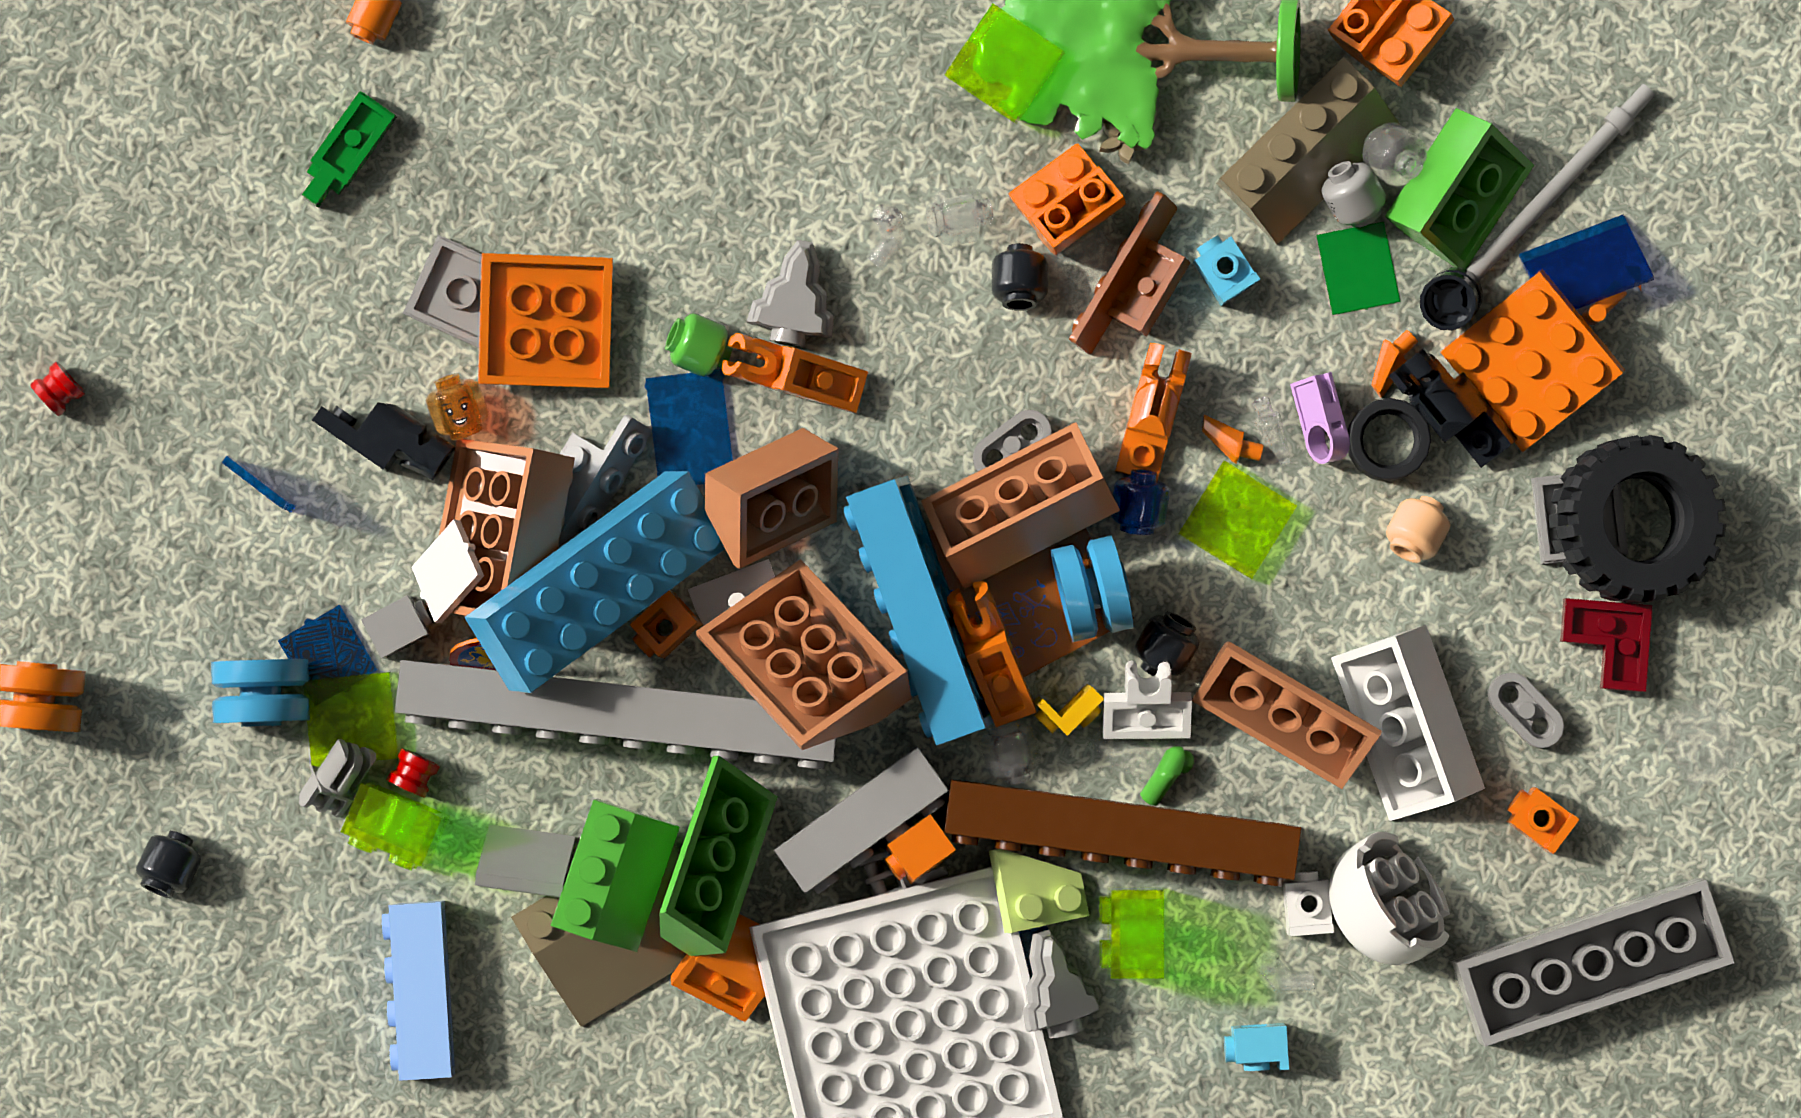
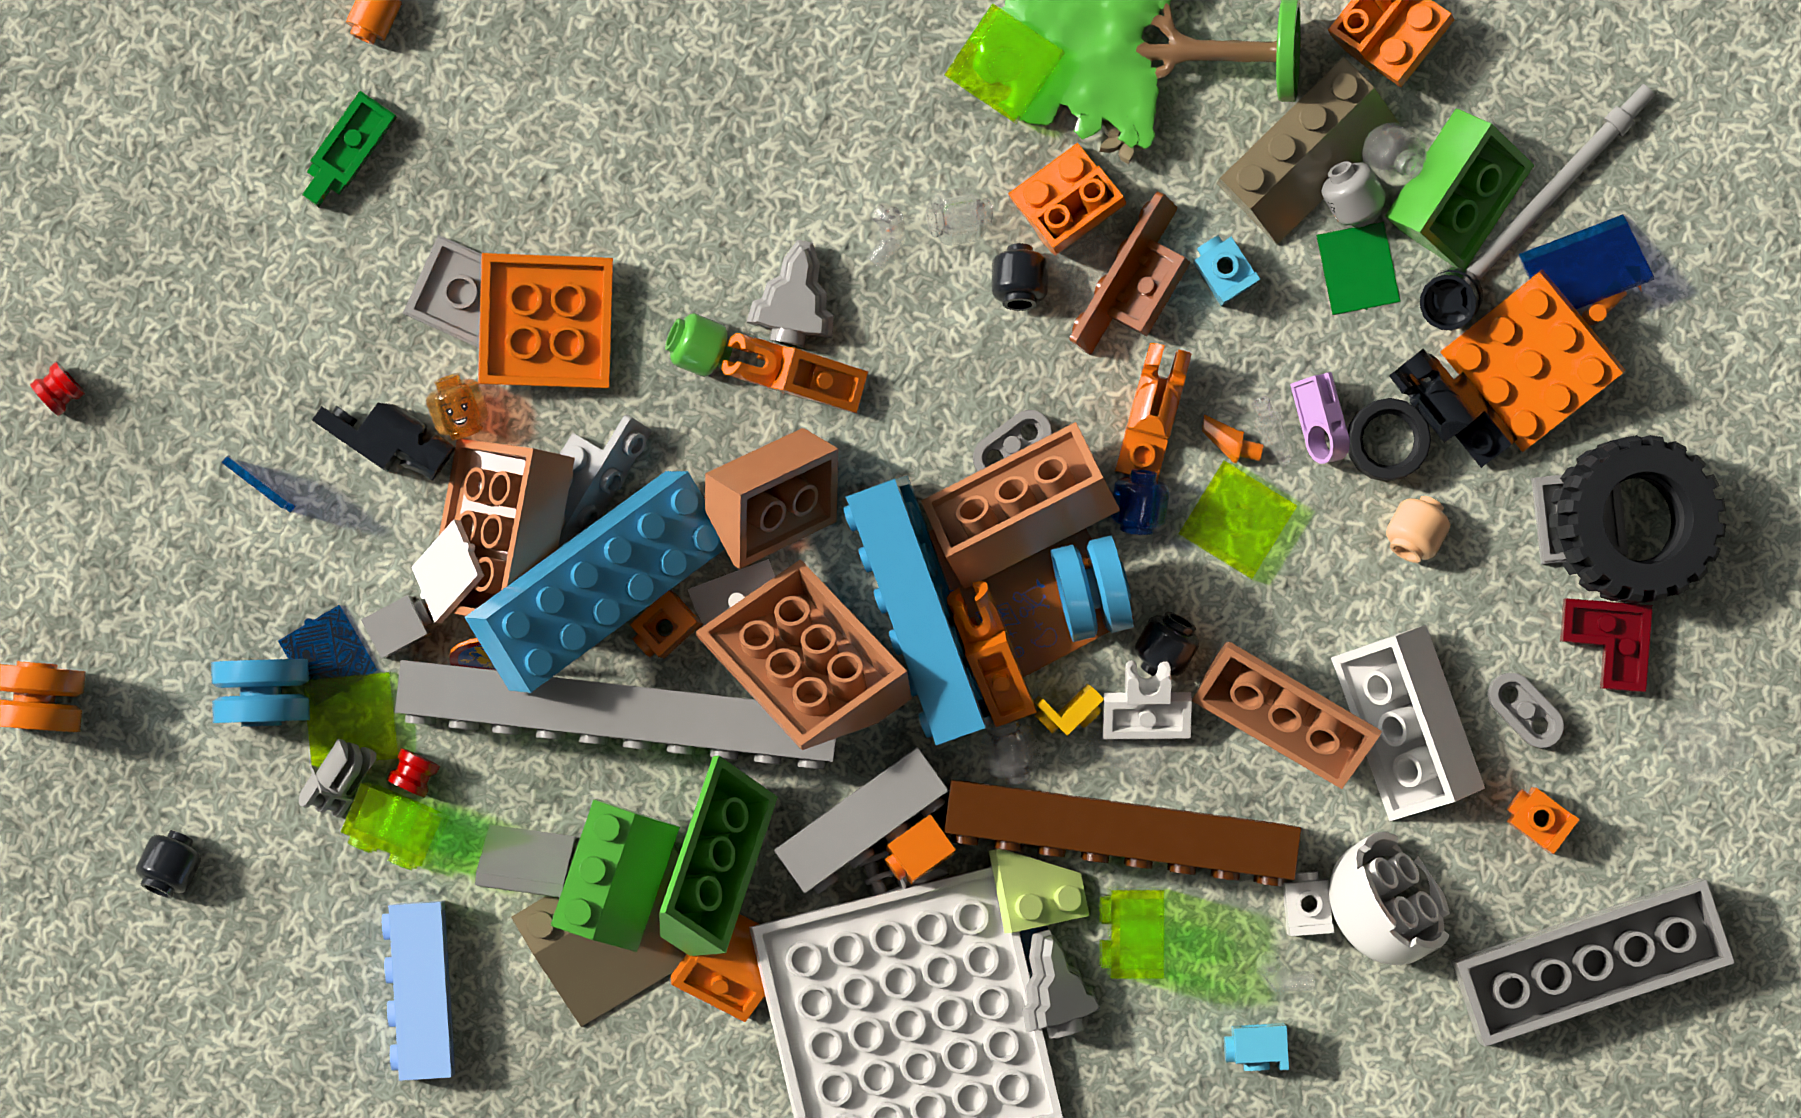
(689, 423): clear blue piece -> none
(1172, 764): bright green arm -> none
(1390, 359): orange bar -> none

